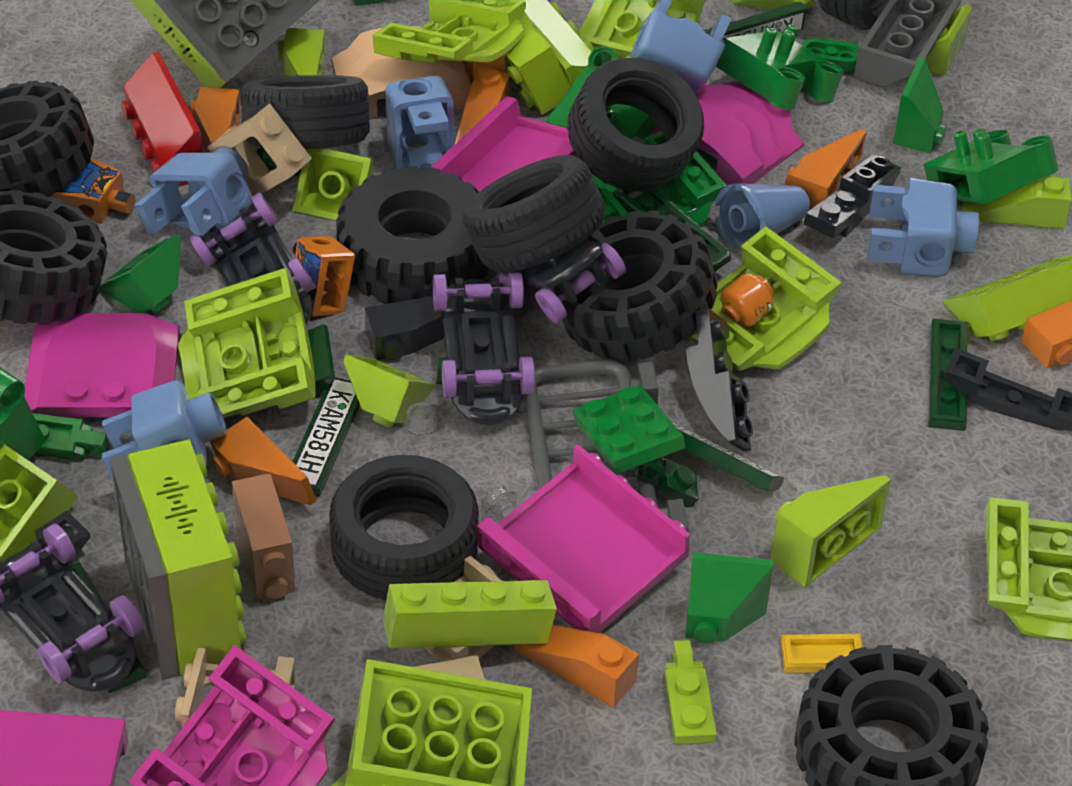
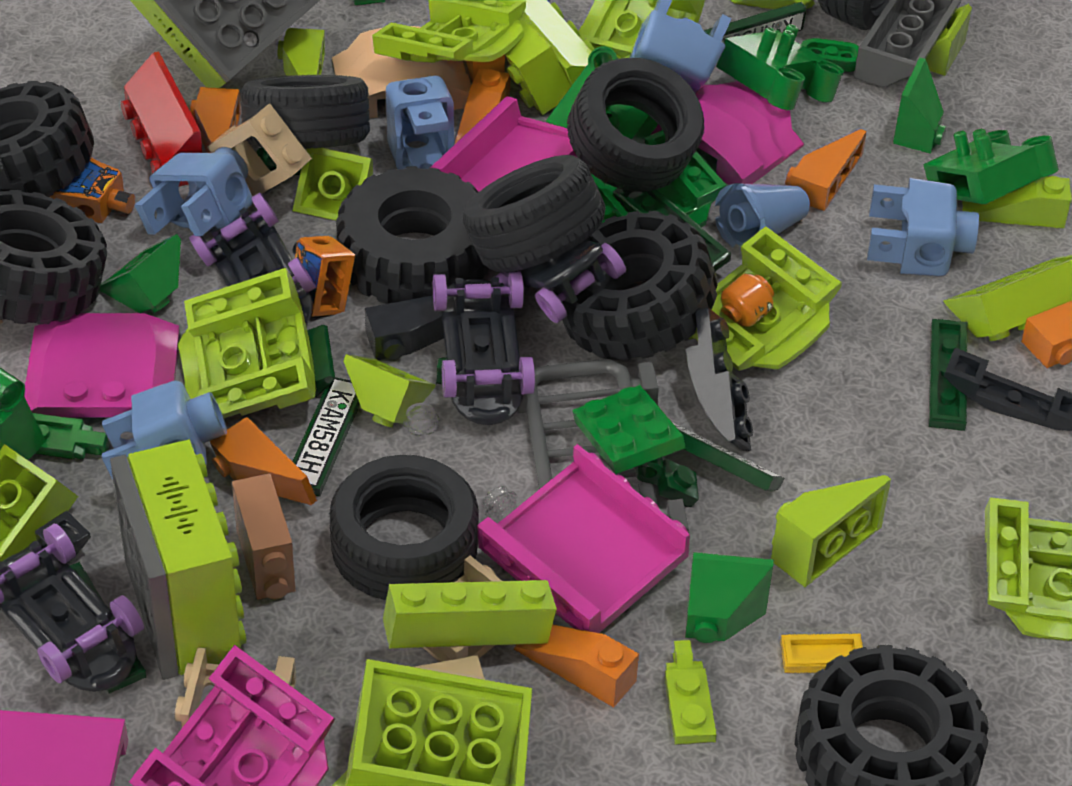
(852, 201): black slope -> none

